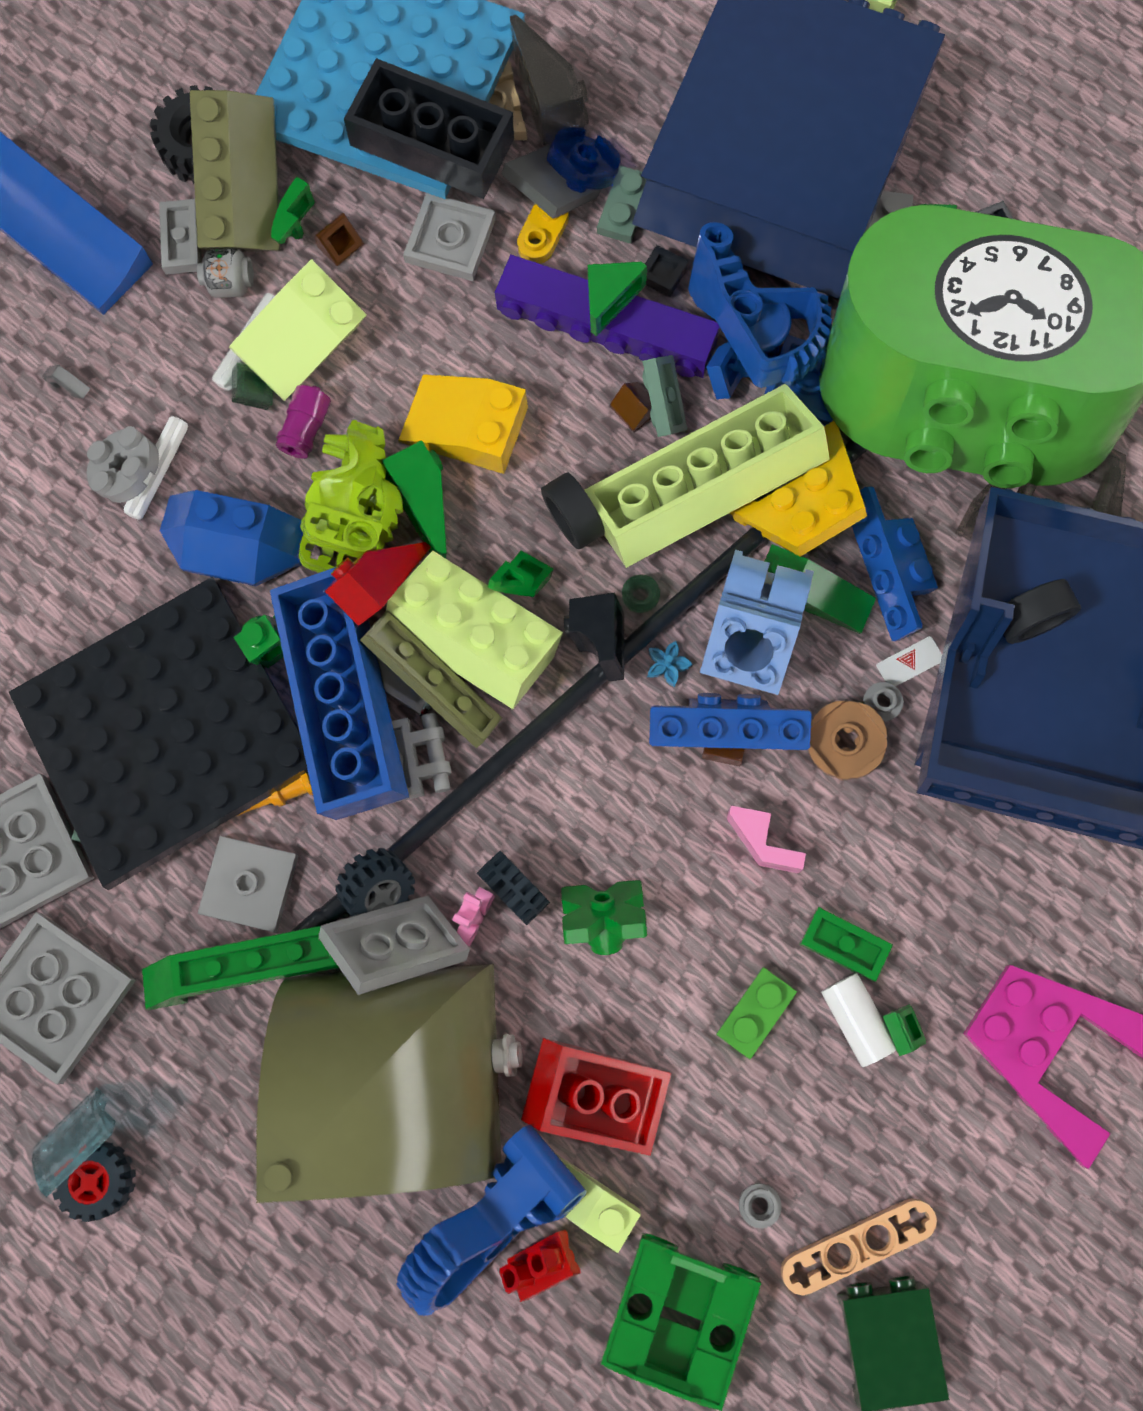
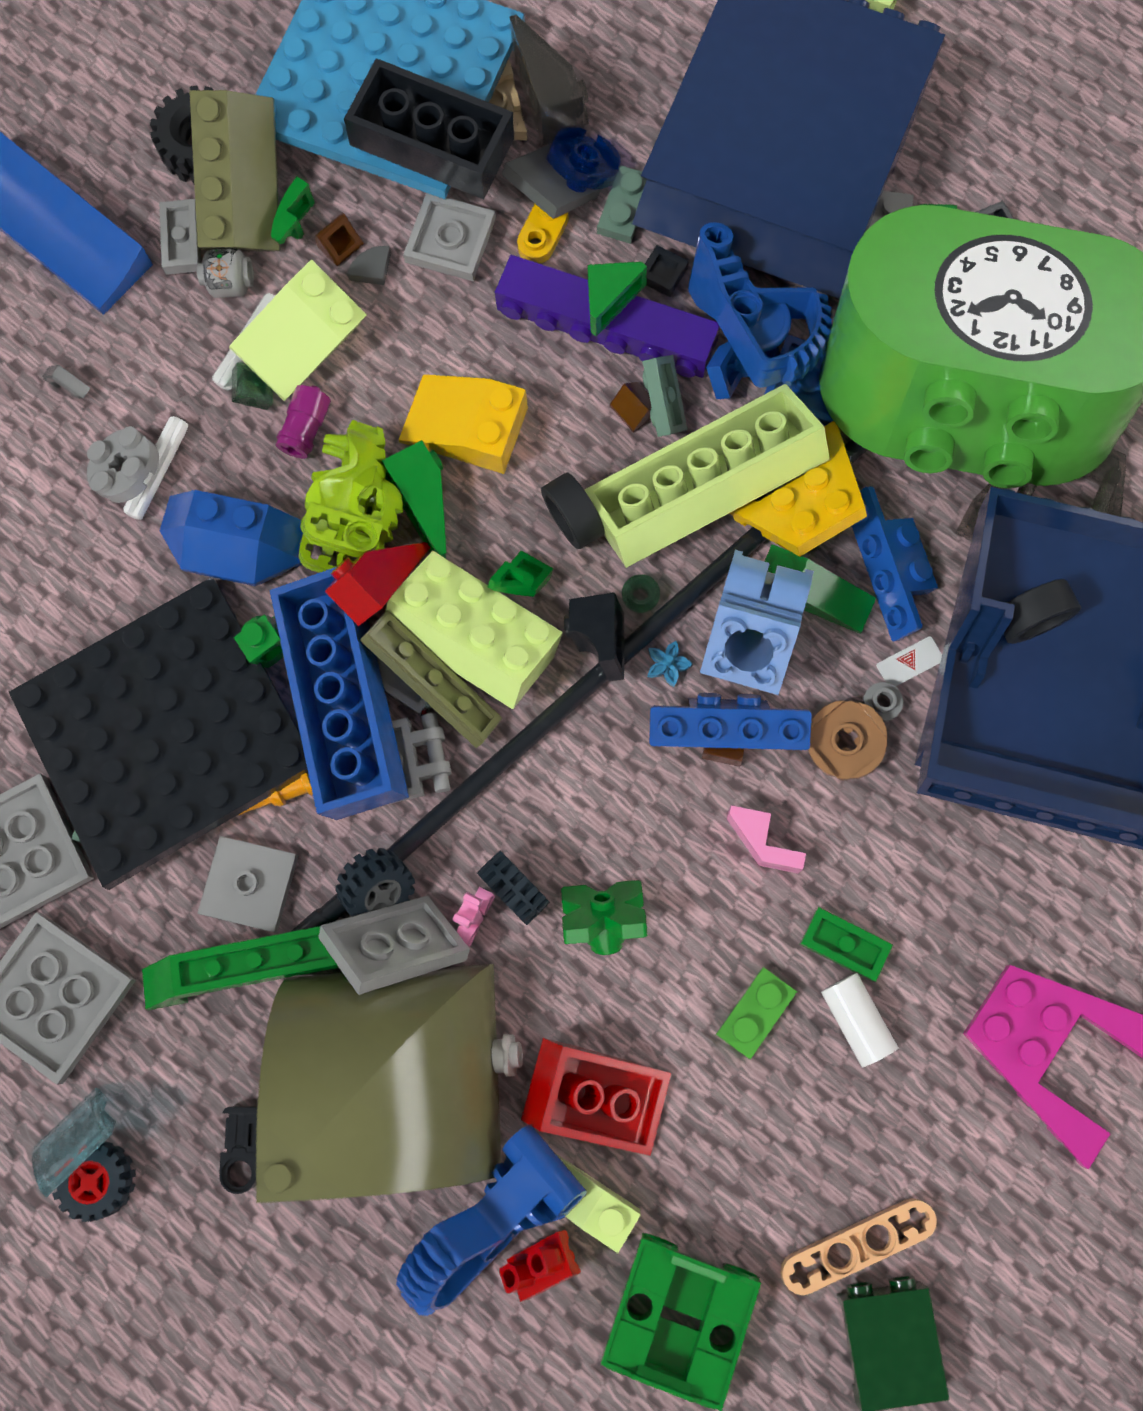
(240, 1146): none -> black piece
(371, 266): none -> dark grey tile
(773, 1210): light grey plate -> none
(904, 1030): green tile -> none

